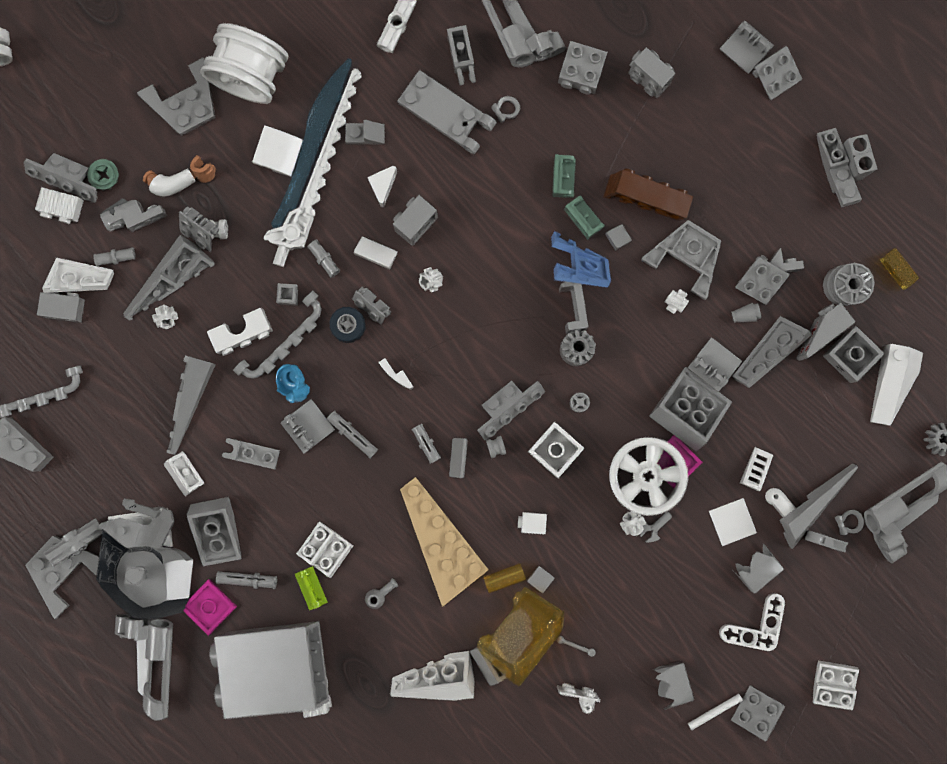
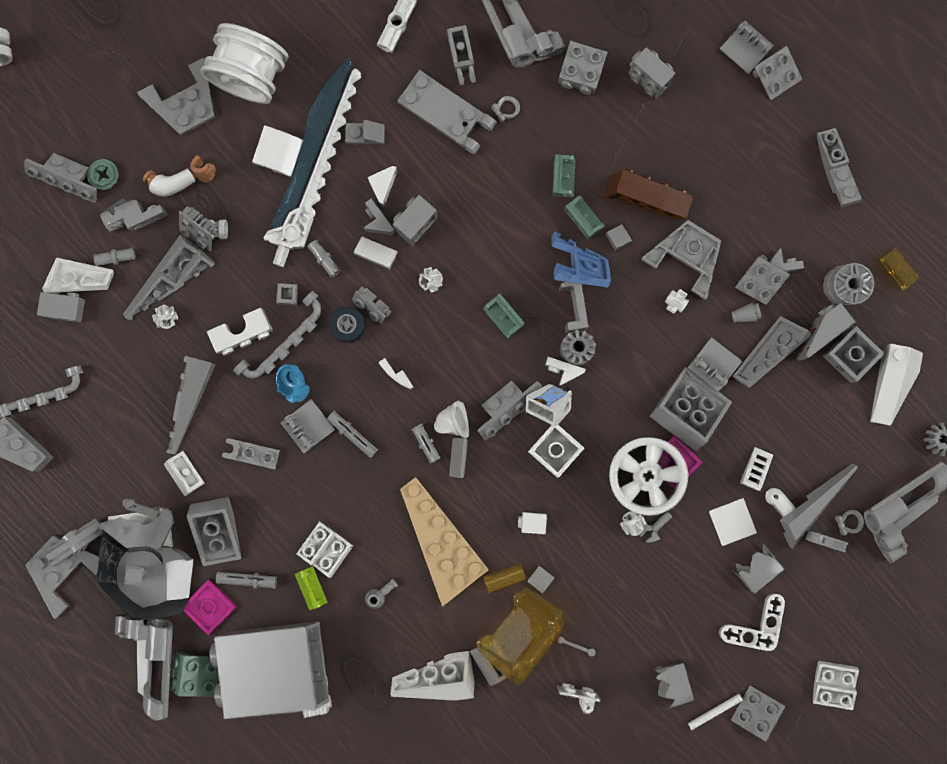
(59, 205): white brick -> none
(193, 676): none -> sand green bracket
(380, 224): none -> light grey slope
(453, 420): none -> white piece
(496, 447): light grey wheel -> none
(503, 316): none -> sand green hinge
(549, 403): none -> white torso
(569, 371): none -> white slope
(581, 404): light grey wheel -> none
(867, 154): light grey piece -> none

